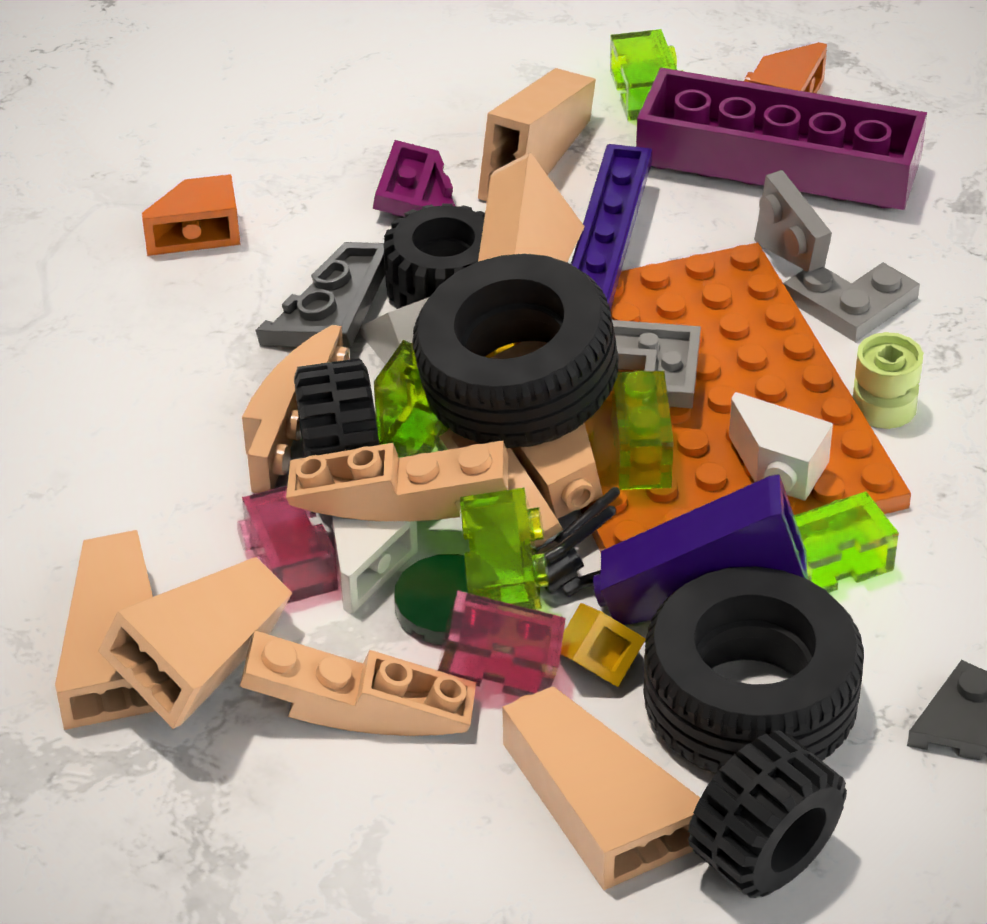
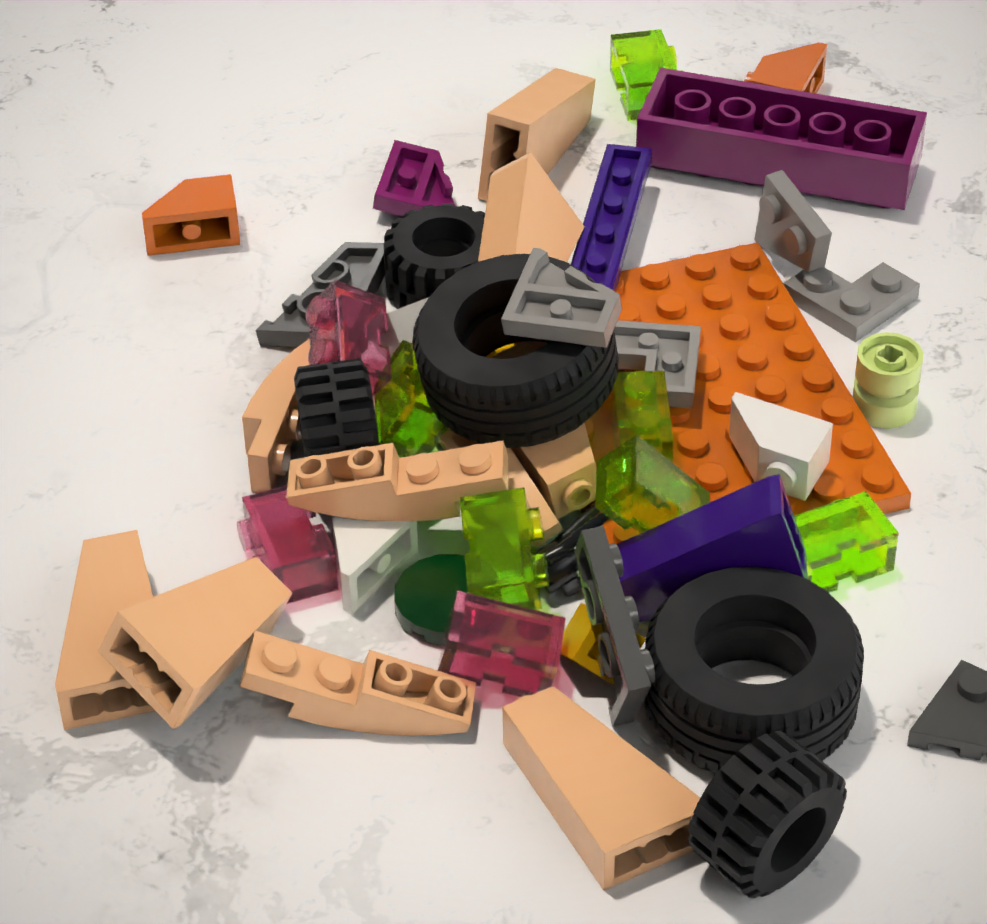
(348, 326): none -> clear pink brick
(560, 305): none -> light grey wing
(618, 646): none -> dark grey wing
(643, 487): none -> clear neon green brick

